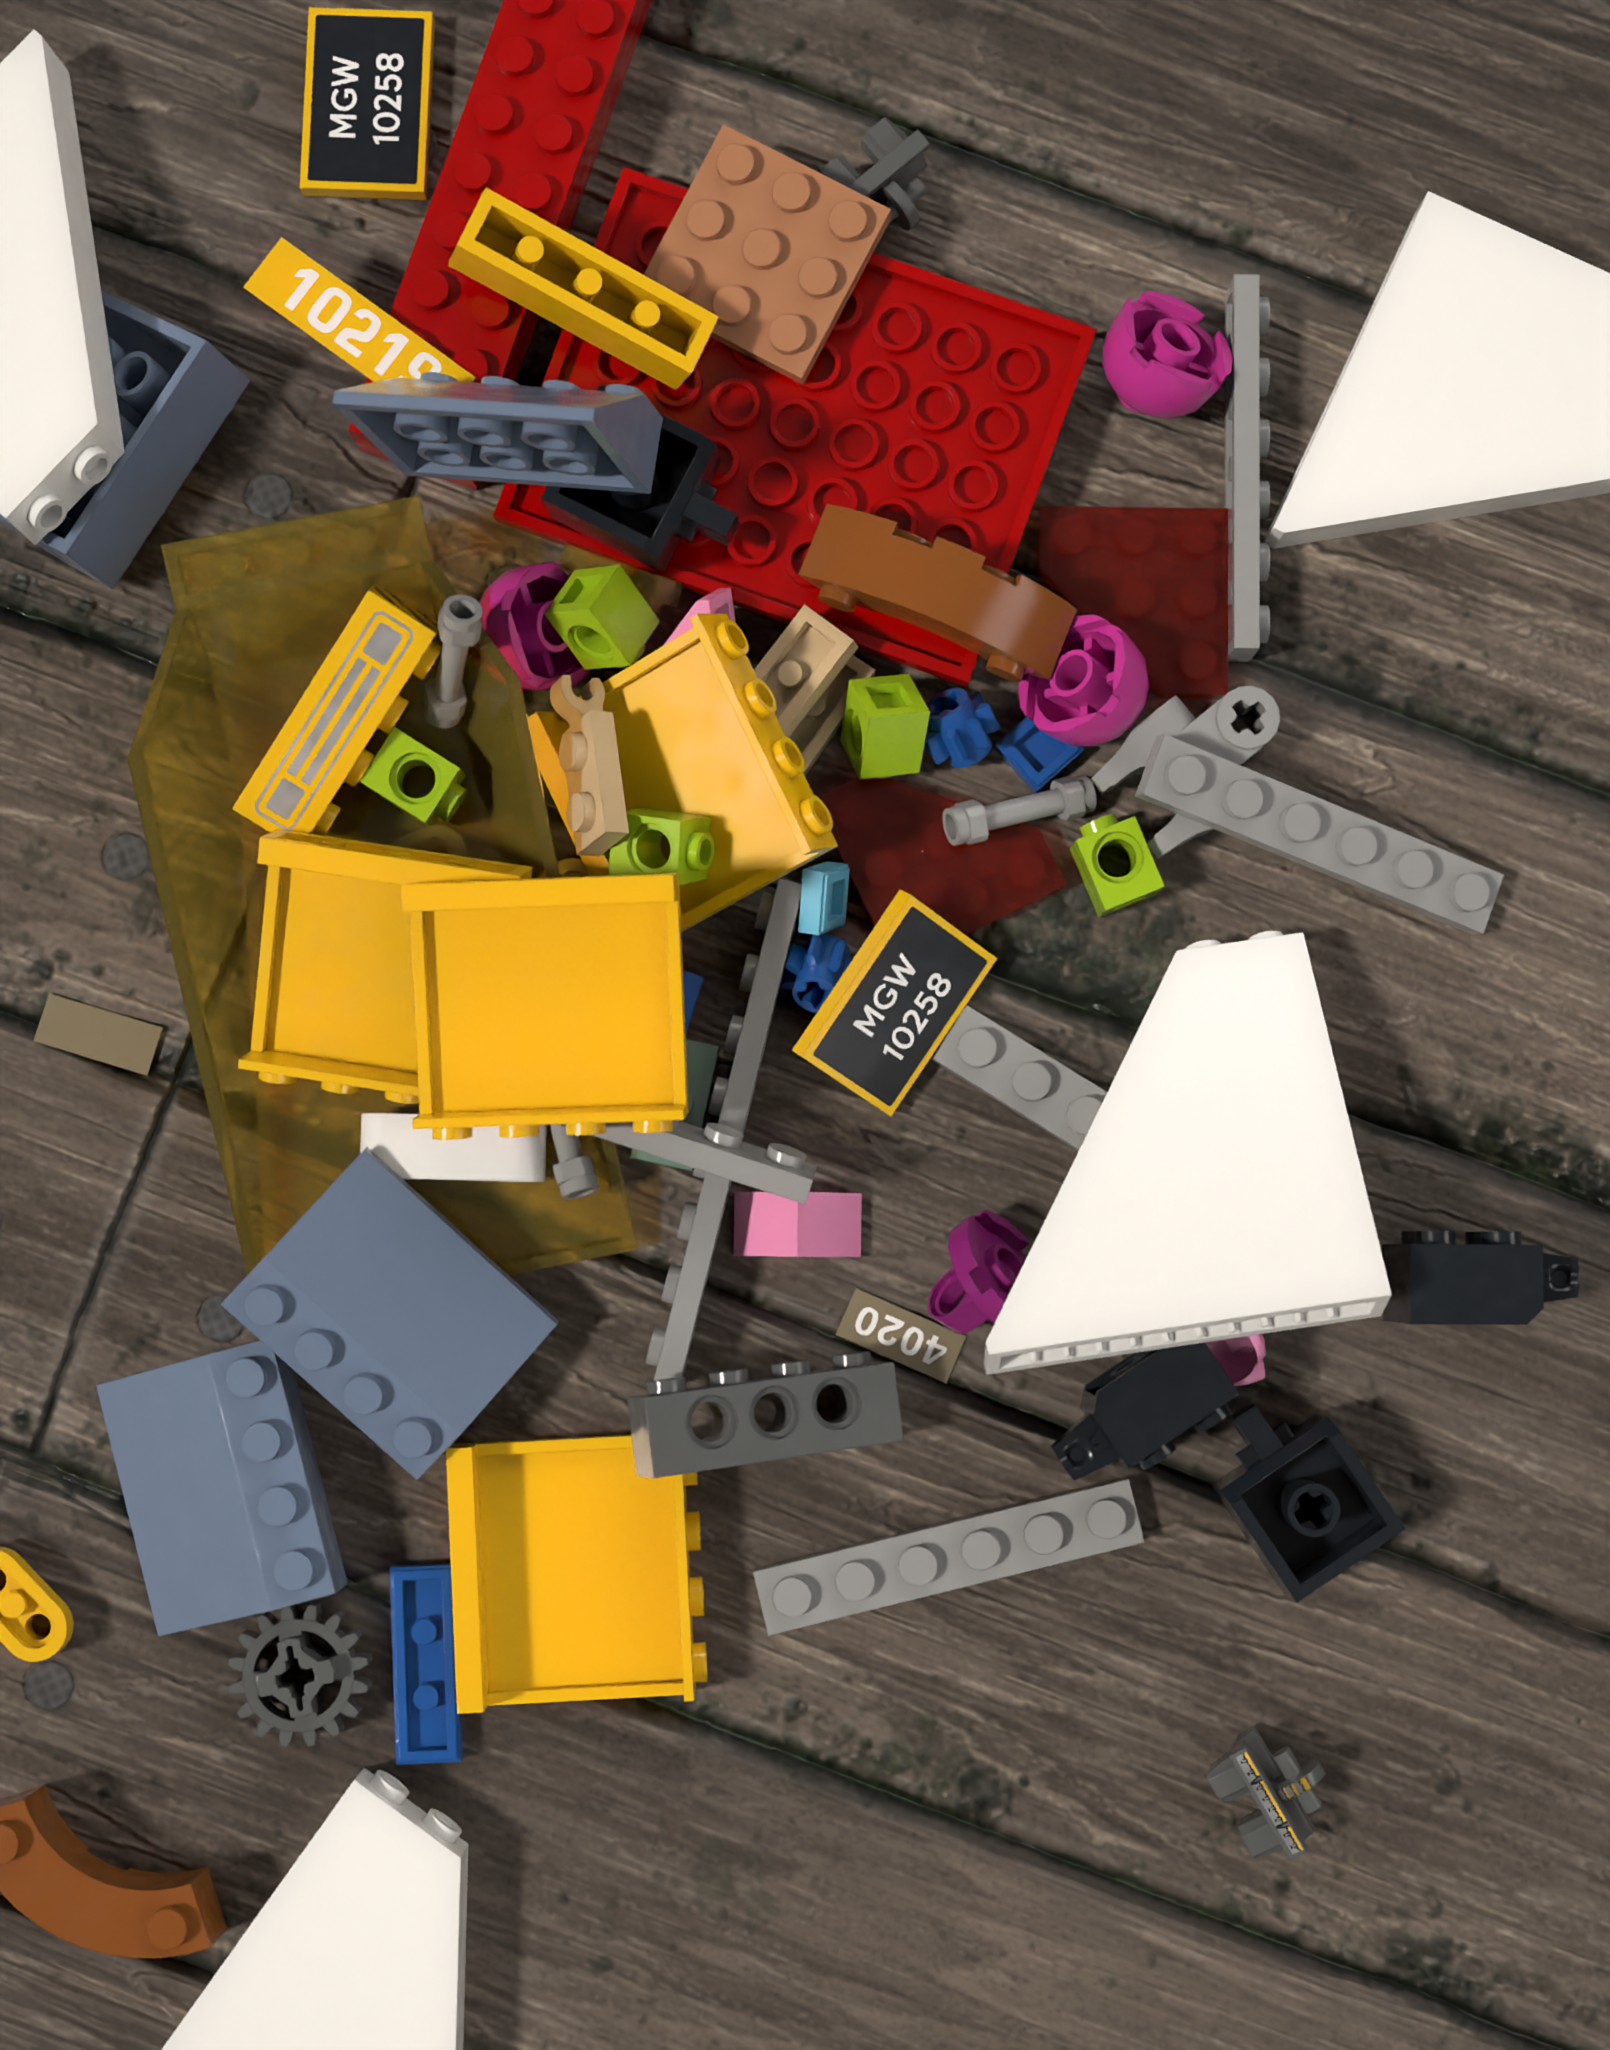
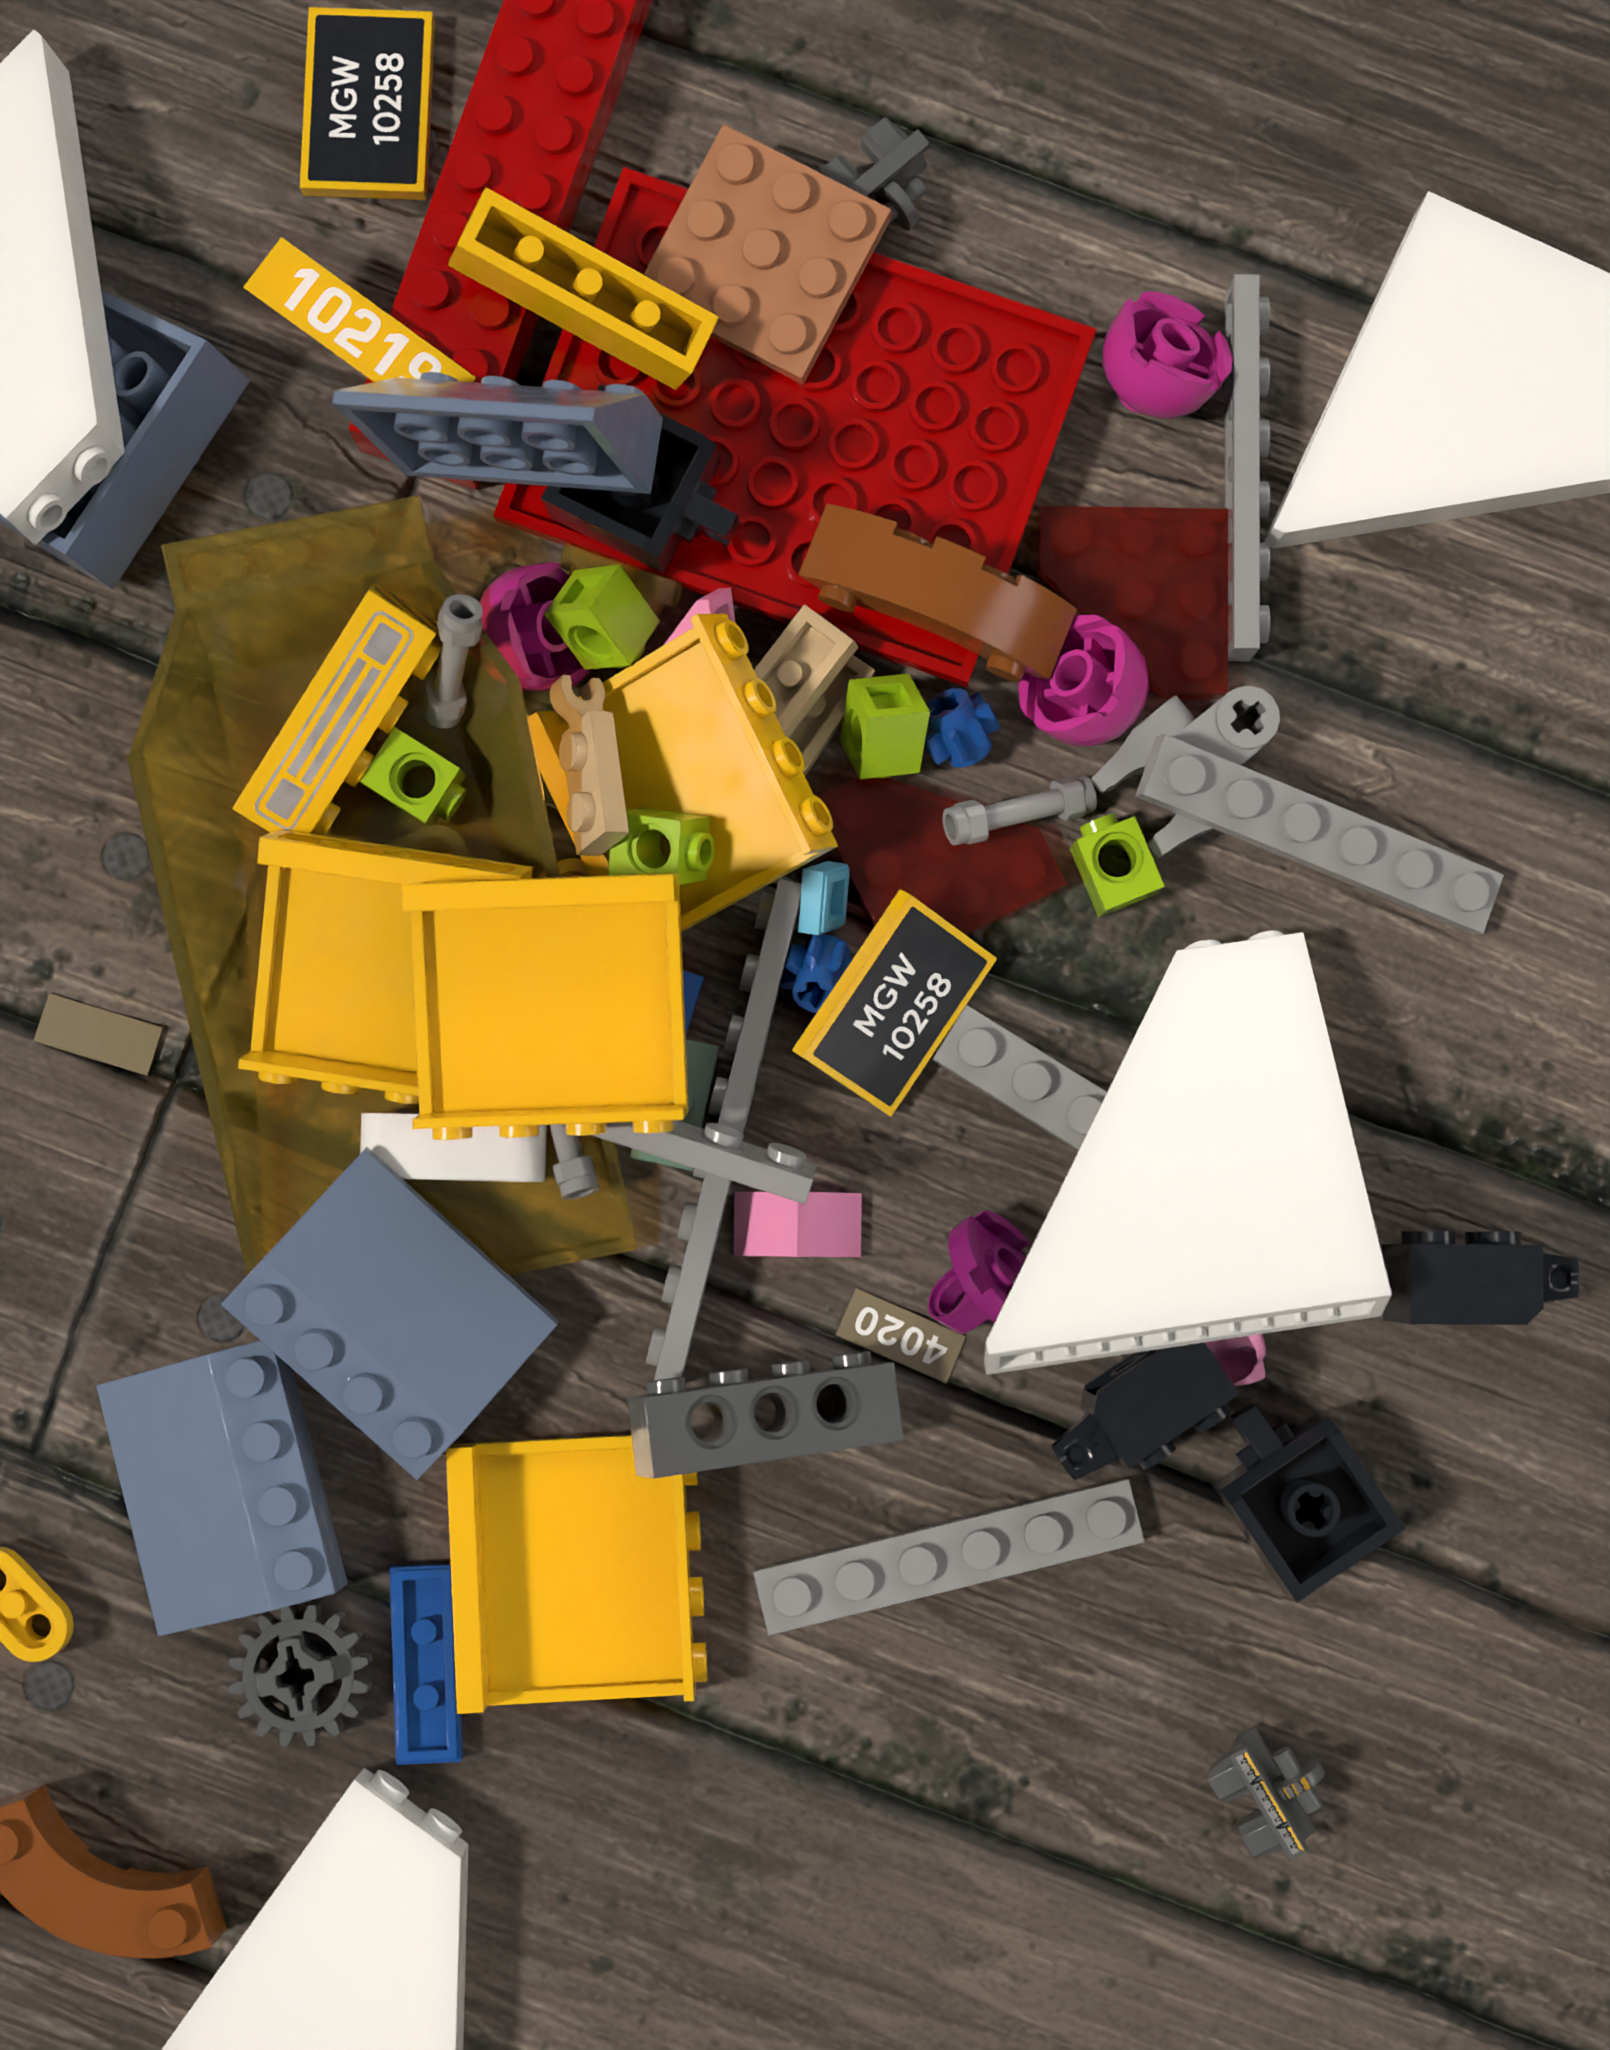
(1035, 755): blue tile -> none

